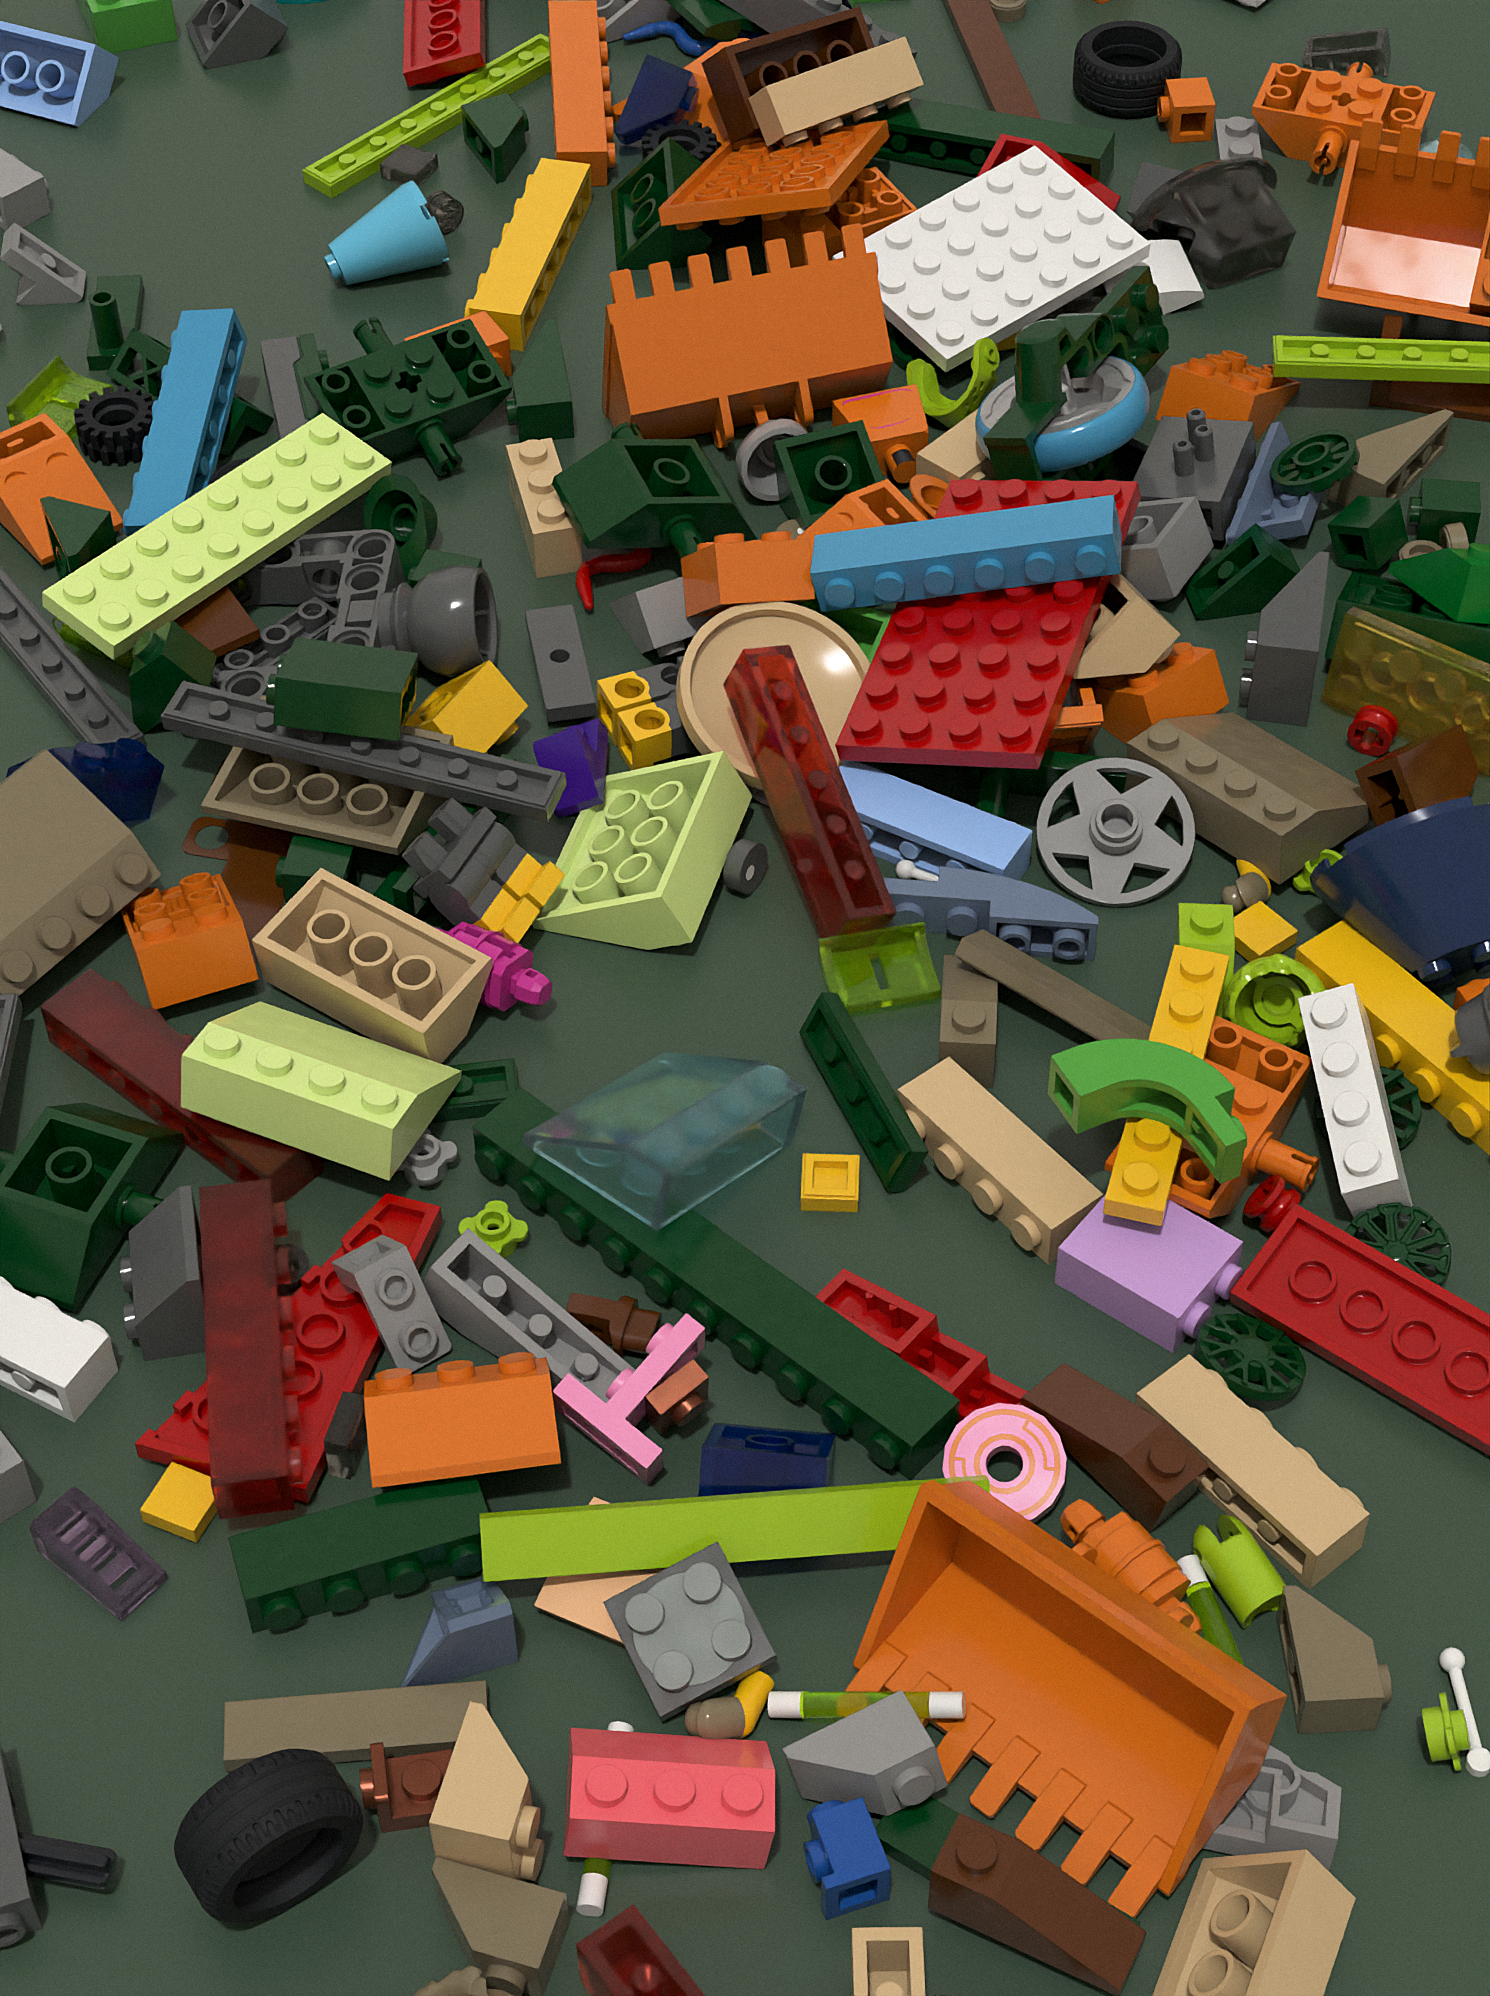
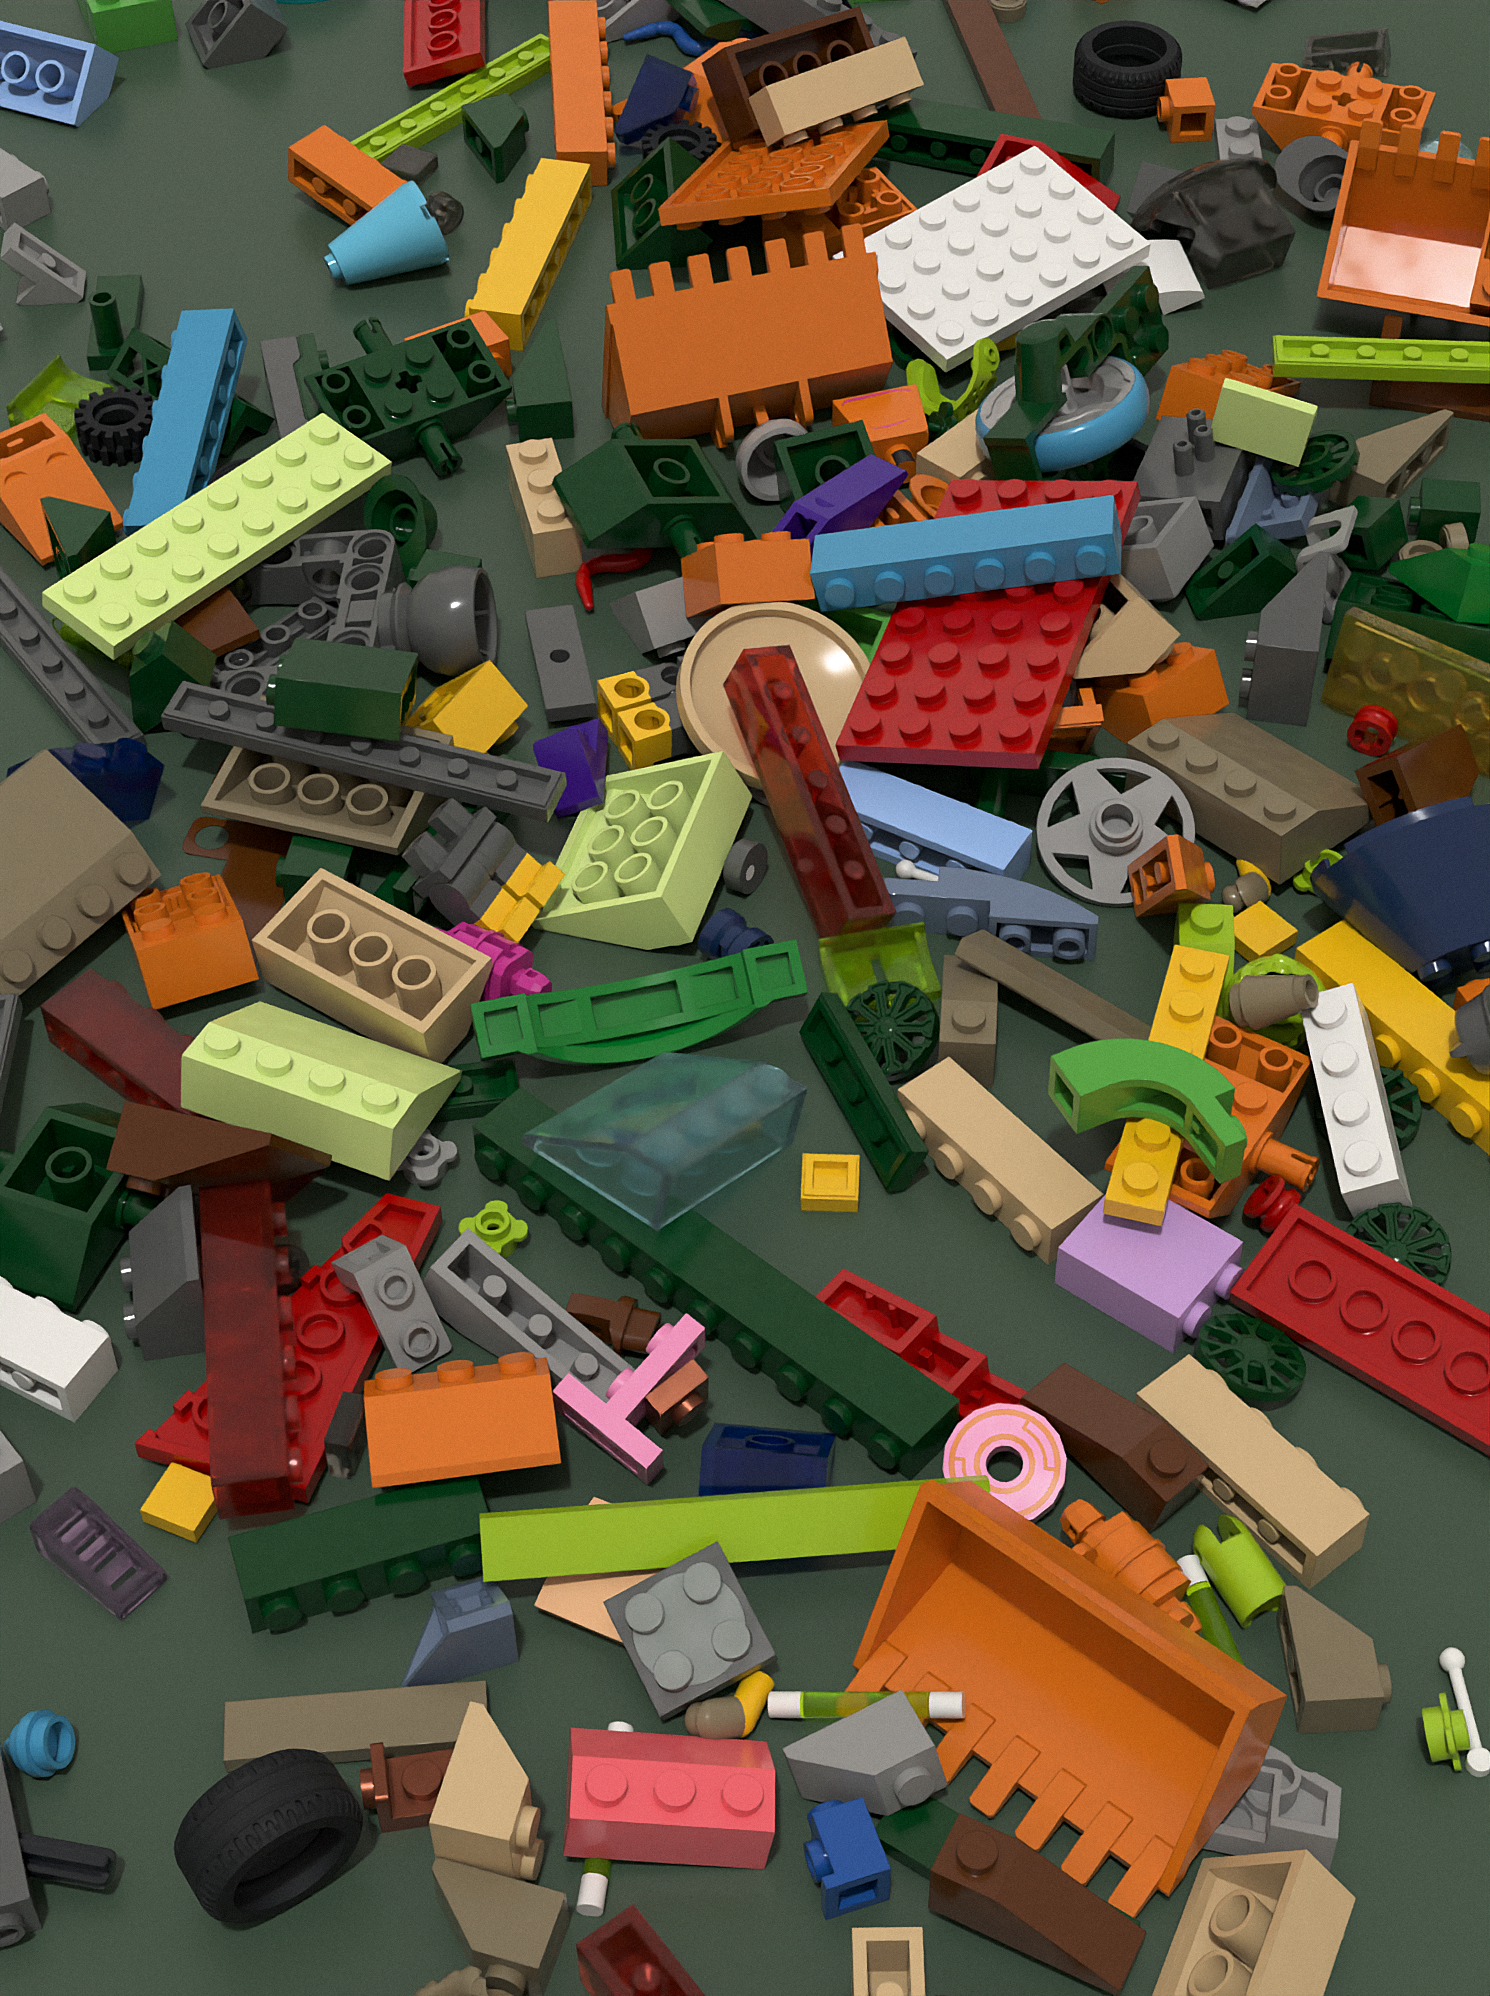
(41, 1743): none -> dark azure plate
(176, 1149): none -> reddish brown slope
(339, 174): none -> orange brick
(641, 1014): none -> green piece
(728, 934): none -> dark blue wheel
(845, 501): none -> dark purple slope
(893, 1028): none -> dark green wheel
(941, 421): none -> dark green plant
(1170, 875): none -> orange slope
(1263, 422): none -> yellowish green slope
(1271, 998): none -> dark tan cone
(1312, 173): none -> dark grey piece
(1337, 570): none -> light grey piece

